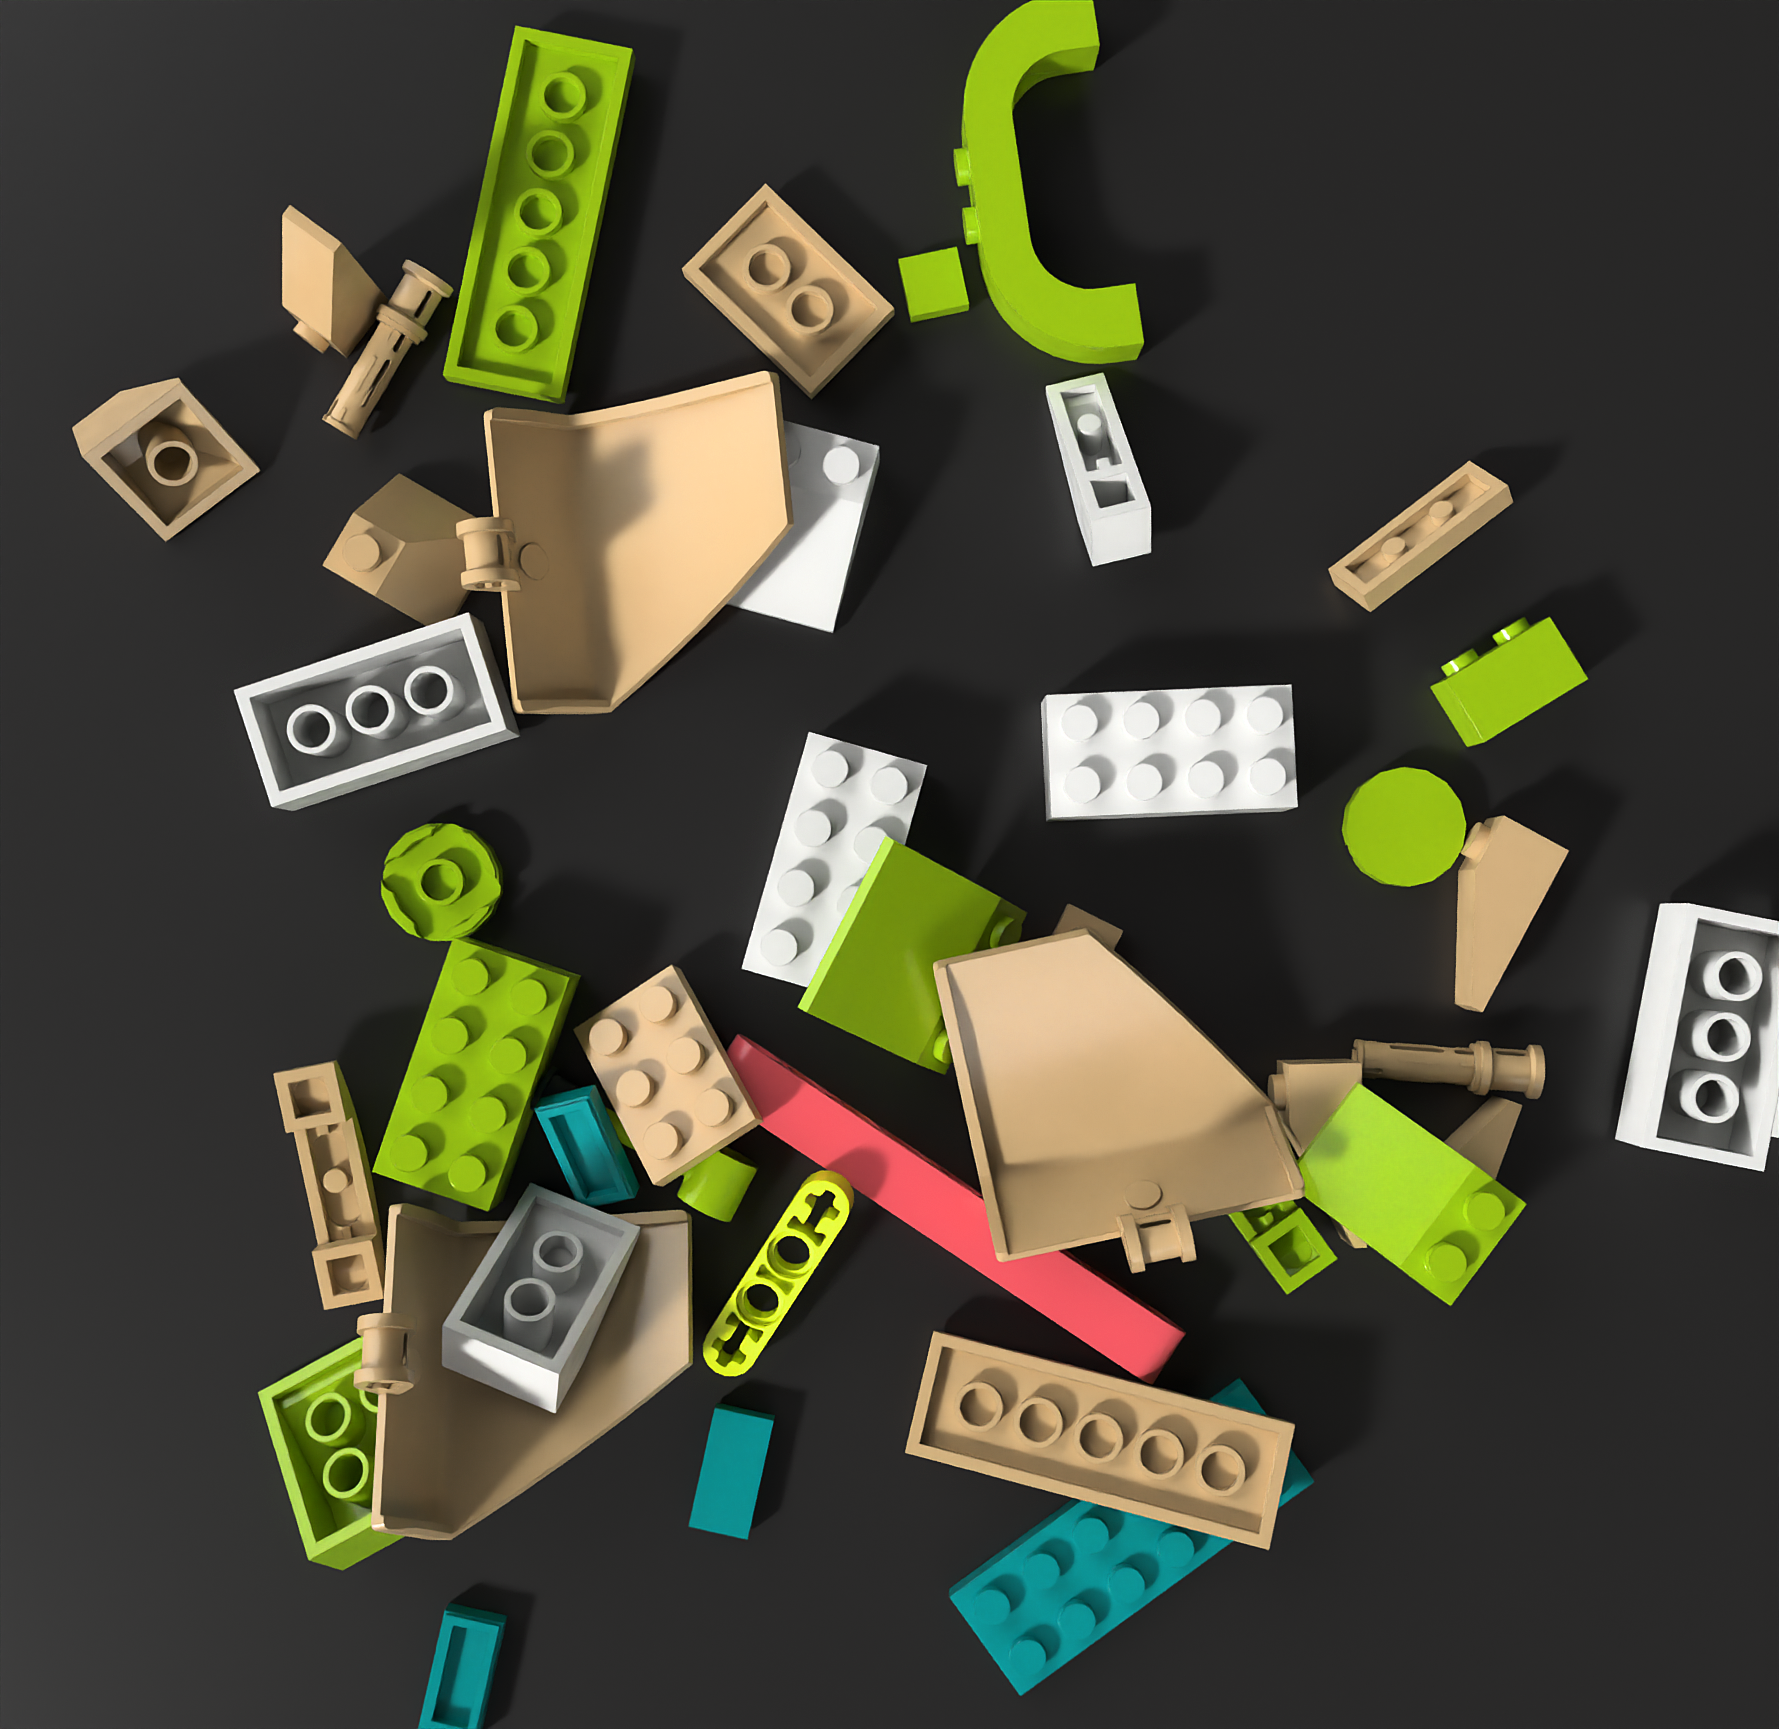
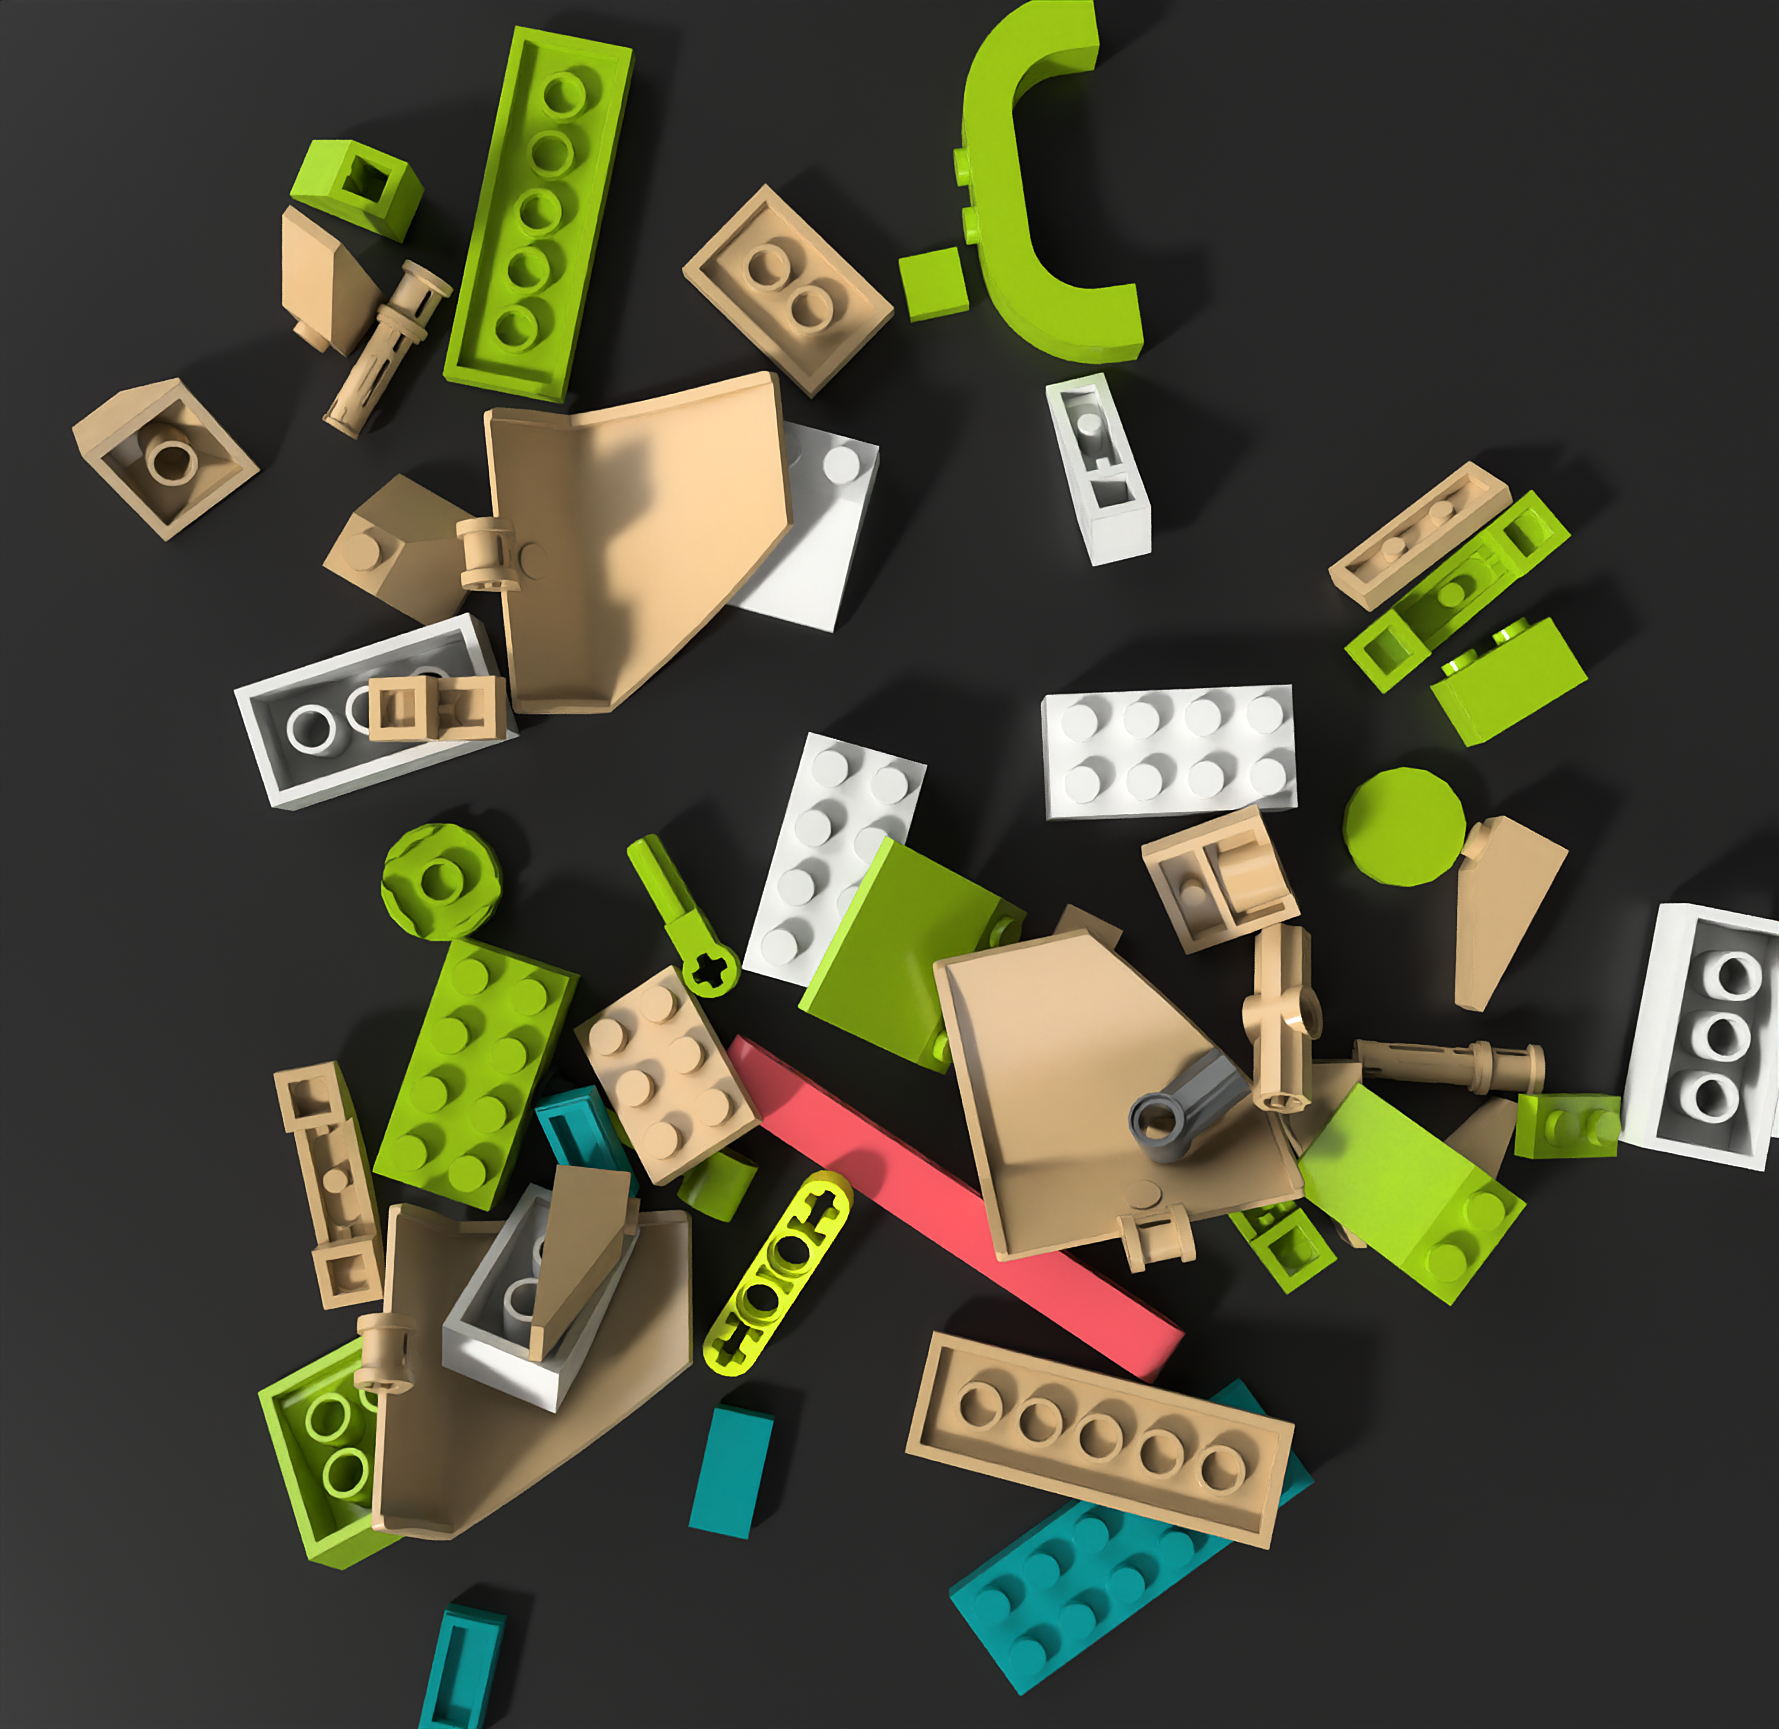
(359, 186): none -> lime slope
(437, 709): none -> tan slope
(580, 1247): none -> tan slope
(683, 919): none -> lime connector
(1192, 1100): none -> dark grey piece
(1221, 879): none -> tan plate
(1282, 1019): none -> tan piece
(1456, 591): none -> lime slope
(1567, 1125): none -> lime plate

